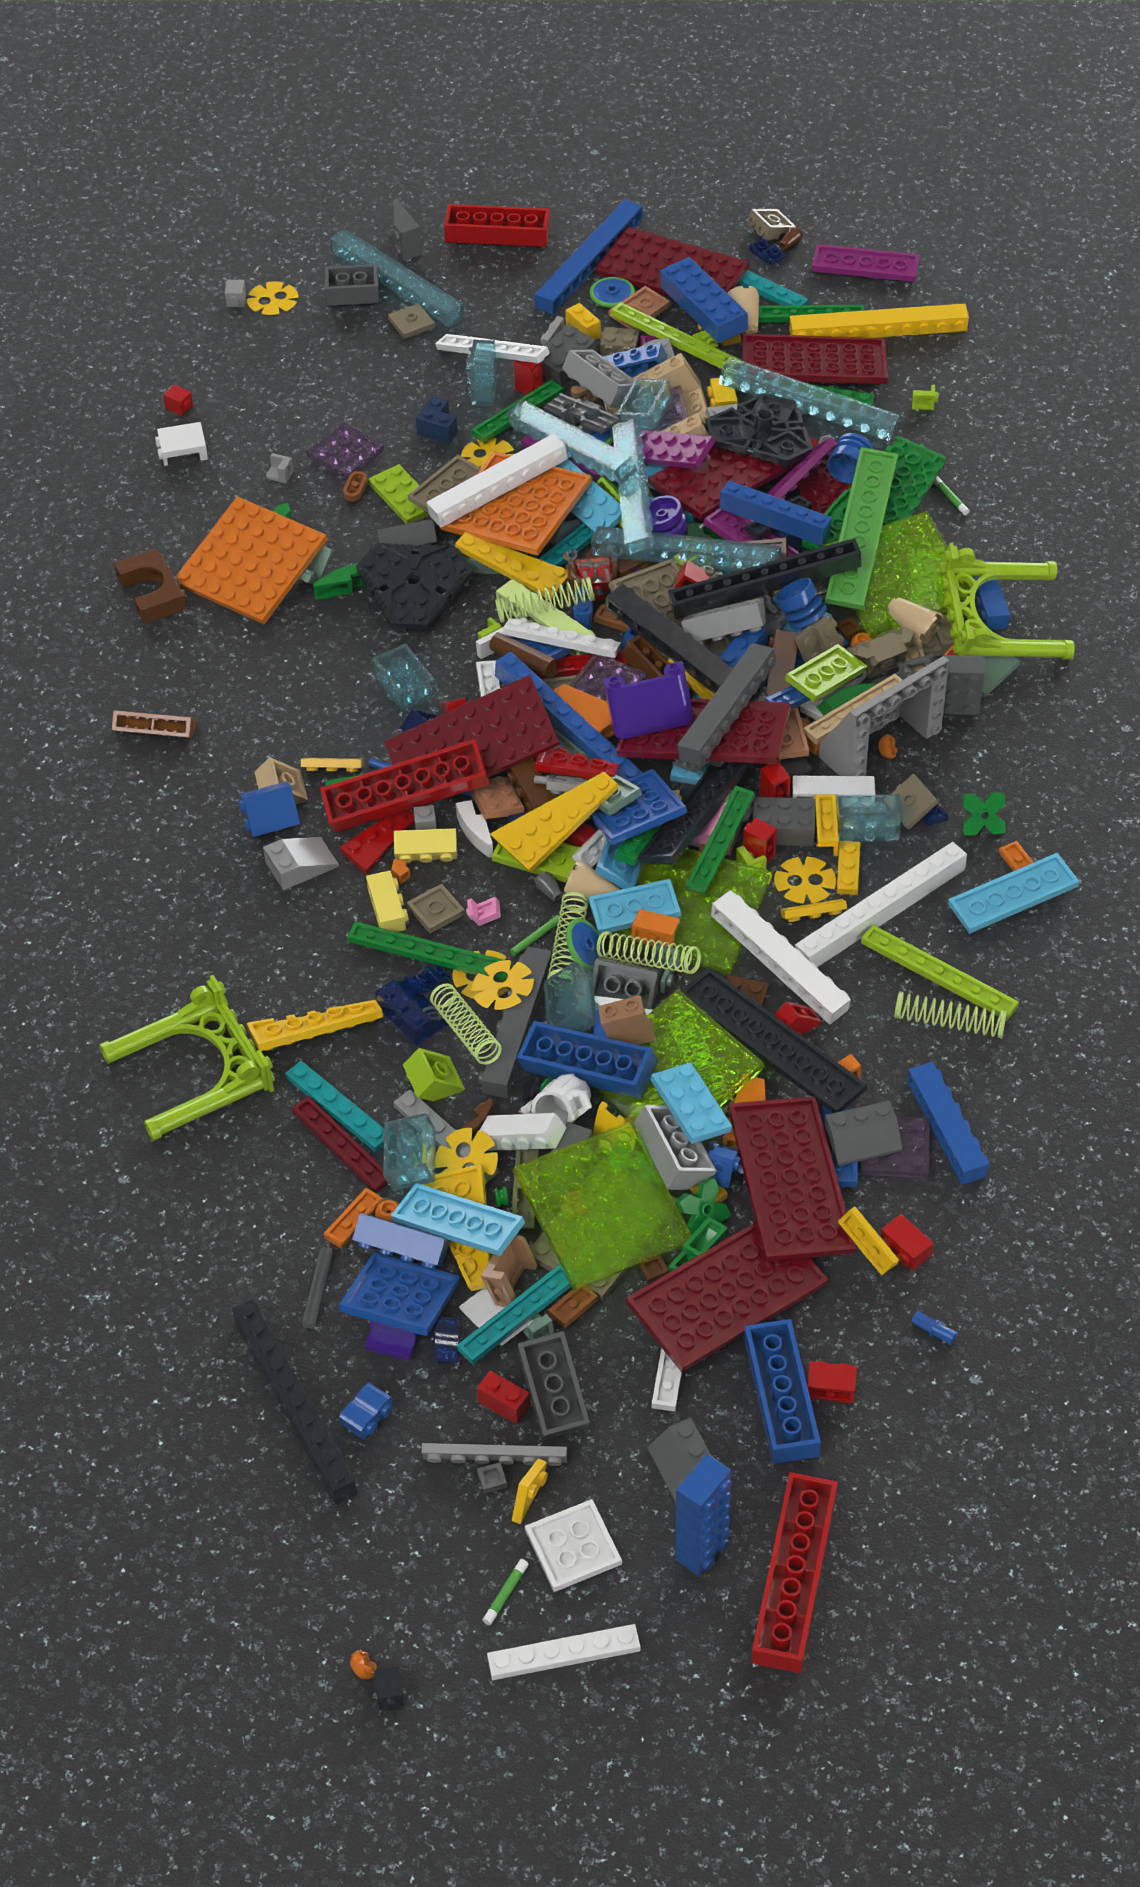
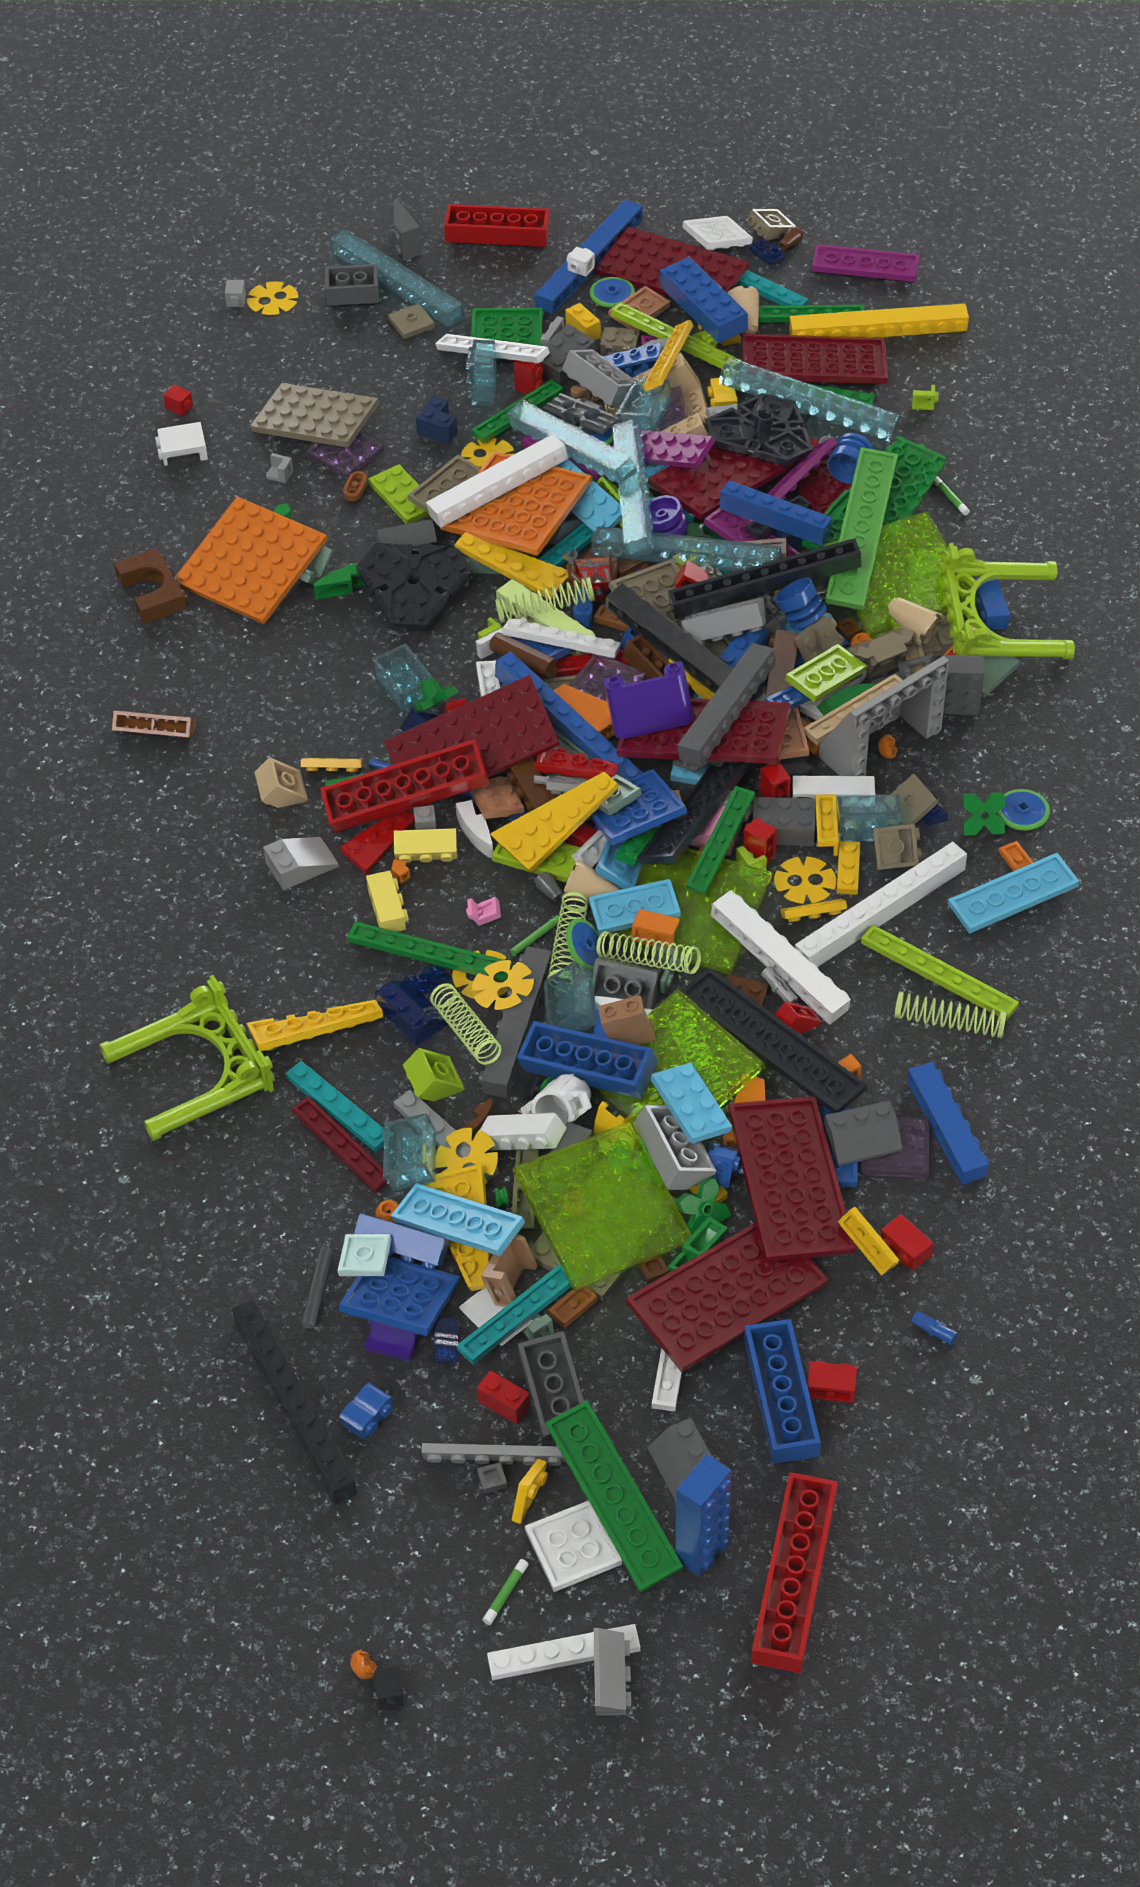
(269, 809): blue brick -> none
(314, 415): none -> dark tan plate
(344, 1227): orange tile -> none
(364, 1255): none -> light aqua plate
(433, 694): none -> green plant
(435, 908): dark tan plate -> none
(508, 325): none -> green plate
(581, 261): none -> white brick
(611, 1672): none -> light grey slope
(614, 1496): none -> green plate
(668, 355): none -> yellow tile
(717, 232): none -> white plate
(779, 985): none -> light grey pin
(896, 846): none -> dark tan plate
(1024, 810): none -> blue wheel

